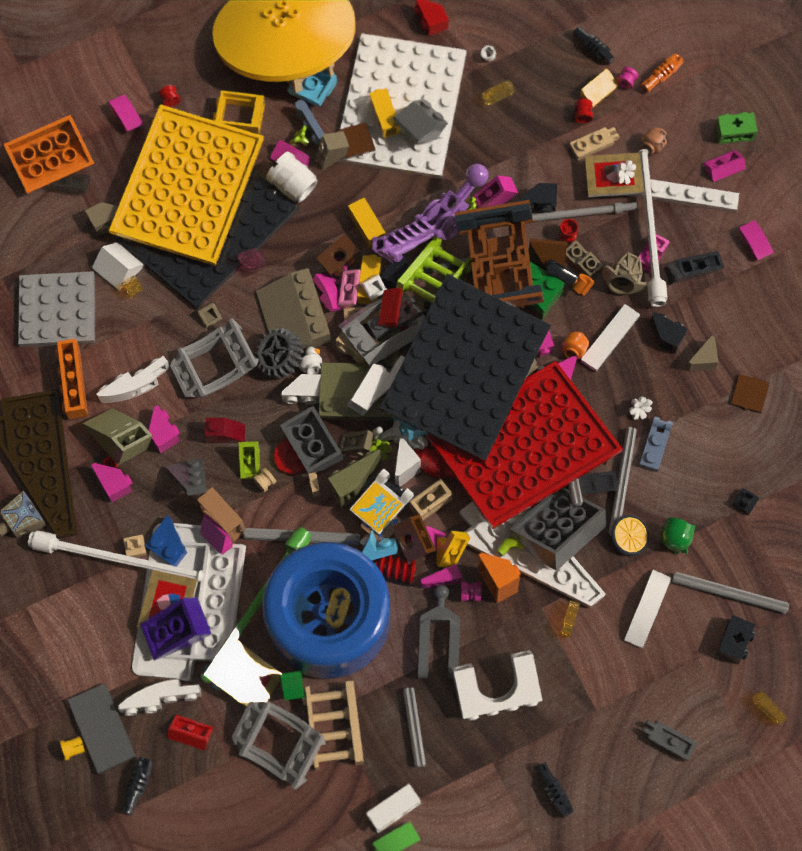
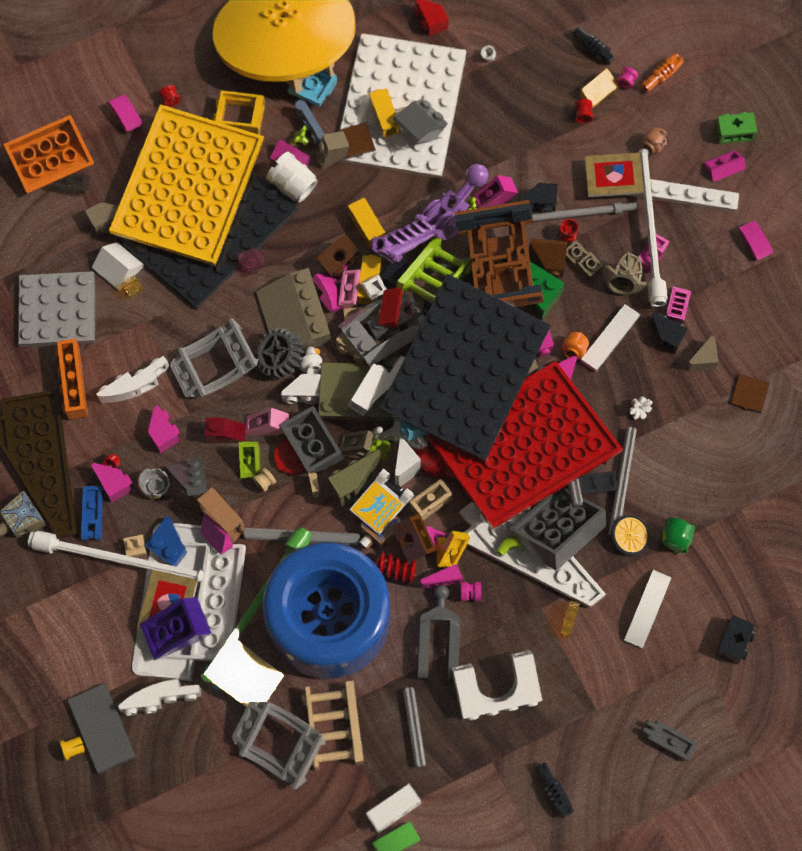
(92, 512): none -> blue plate
(119, 435): olive slope -> none
(137, 784): black hinge -> none
(153, 483): none -> light grey hair
(190, 732): red slope -> none
(209, 314): dark tan slope -> none
(266, 422): none -> bright pink slope
(292, 685): green slope -> none
(333, 606): clear yellow beam -> none
(378, 550): medium azure slope -> none
(498, 92): clear yellow beam -> none
(499, 576): orange slope -> none
(580, 283): piece -> none
(593, 142): tan hinge -> none
(624, 171): white plant -> none
(655, 444): sand blue plate -> none
(676, 317): none -> dark pink slope
(693, 267): black slope -> none
(730, 592): light grey axle -> none
(745, 501): black tile -> none
(769, 708): clear yellow beam -> none

